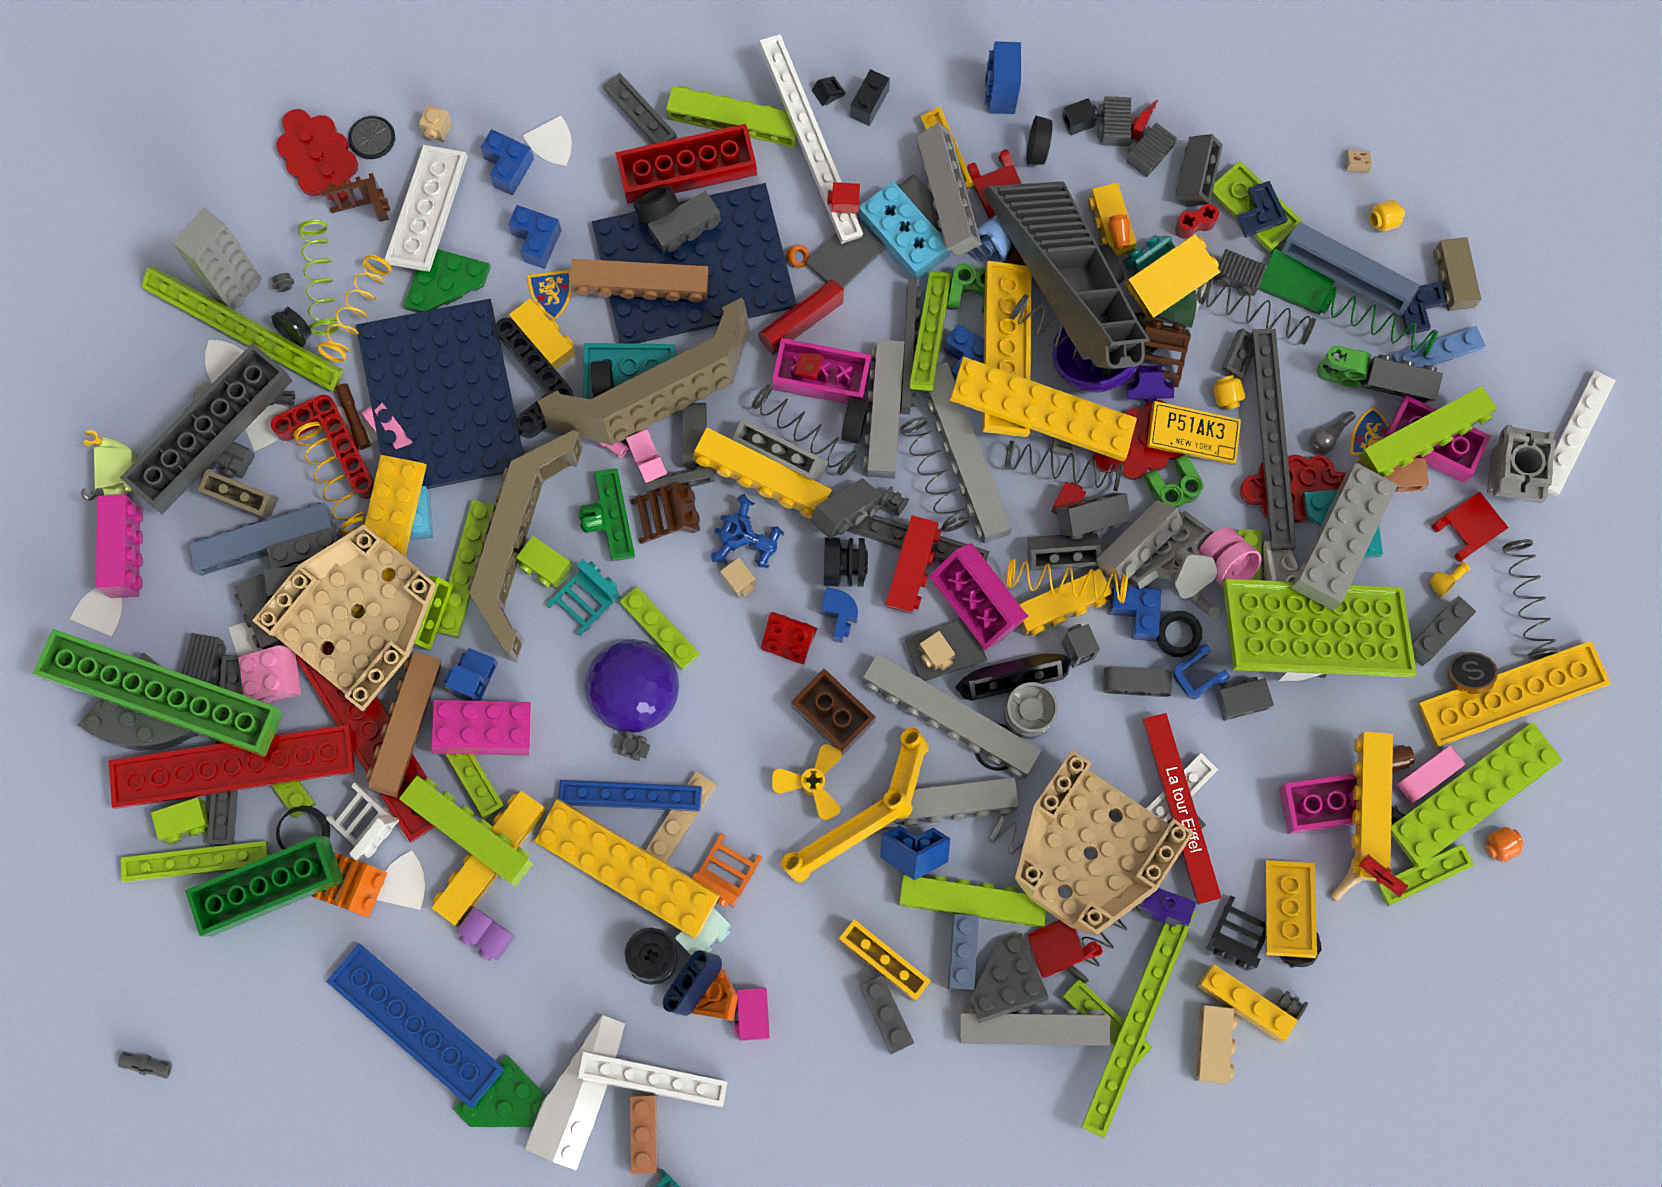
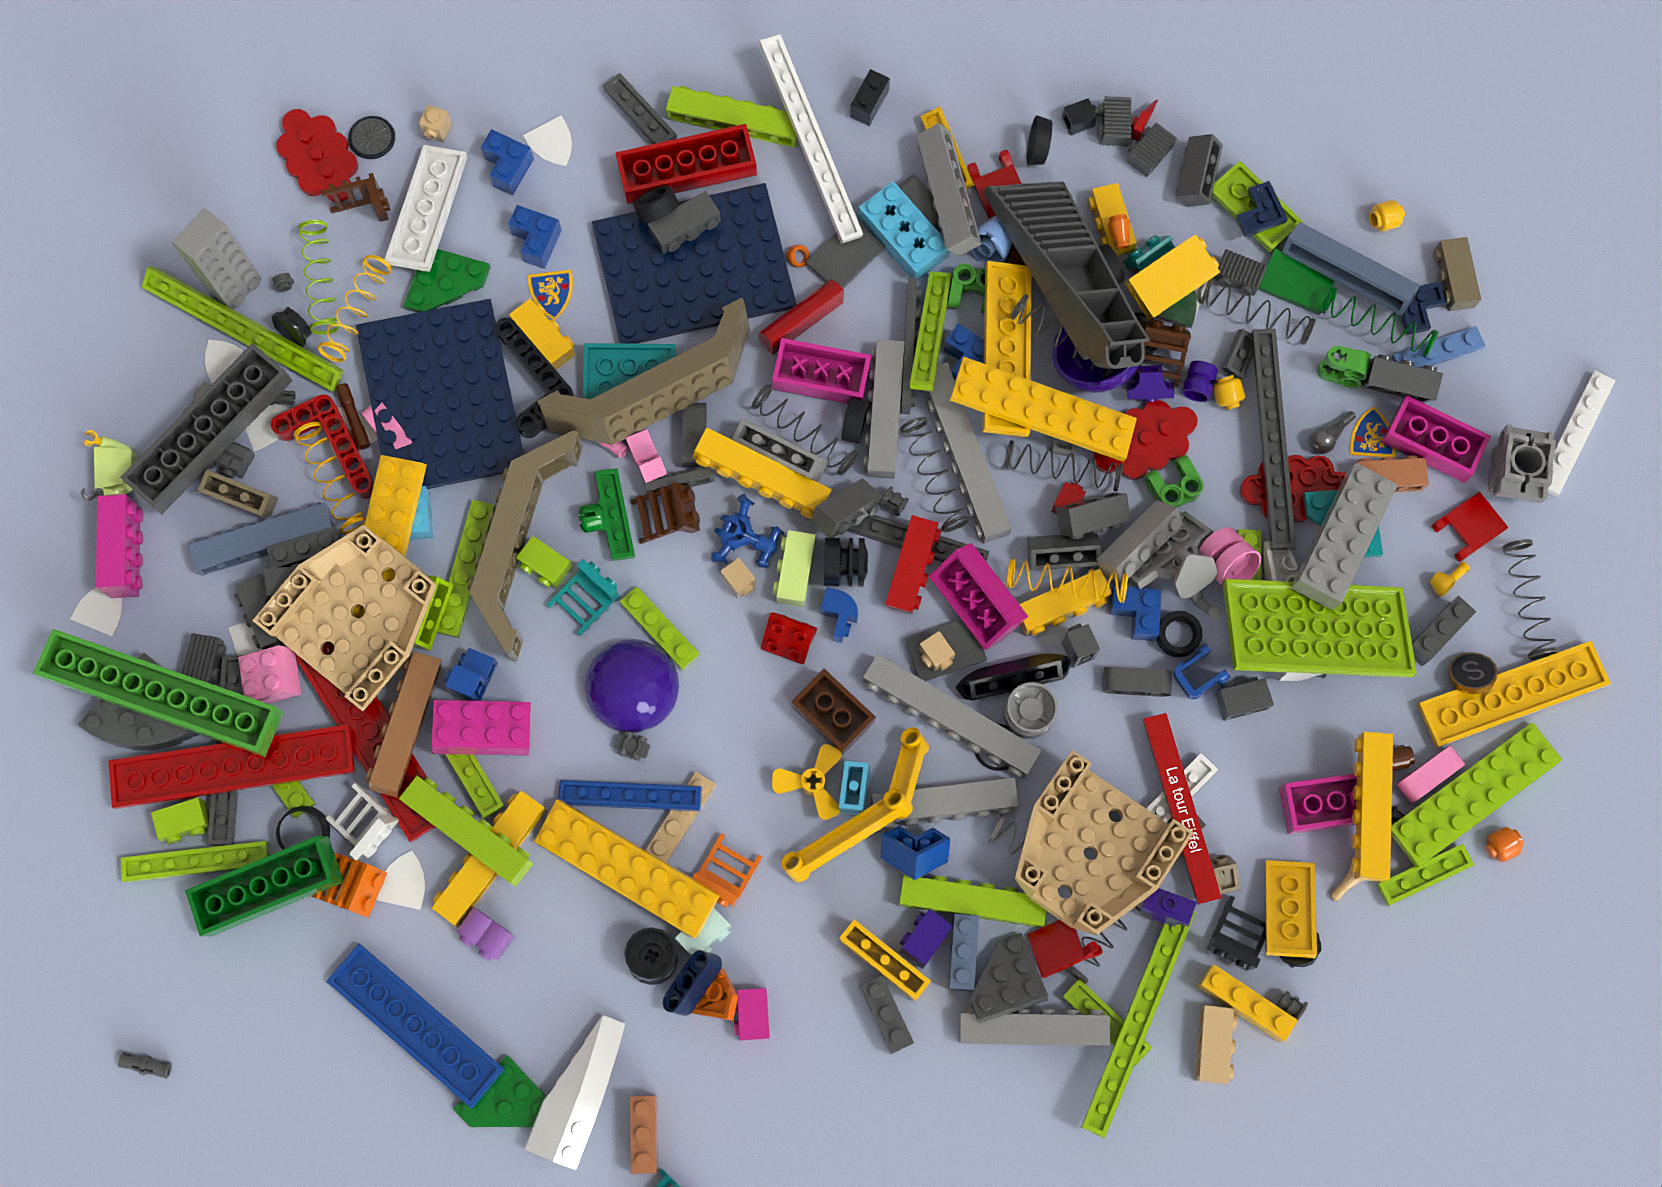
(601, 377): black tyre -> none
(639, 280): medium nougat brick -> none
(652, 1079): white plate -> none
(794, 568): none -> yellowish green brick
(809, 365): red slope -> none
(827, 90): black slope -> none
(844, 197): red brick -> none
(854, 787): none -> medium azure brick
(925, 938): none -> dark purple brick
(1003, 77): blue brick -> none
(1193, 433): yellow tile -> none
(1196, 221): red axle -> none
(1199, 381): none -> dark purple wheel
(1226, 873): none -> dark tan bracket
(1358, 161): tan slope -> none
(1383, 875): red pin -> none
(1428, 432): lime brick -> none

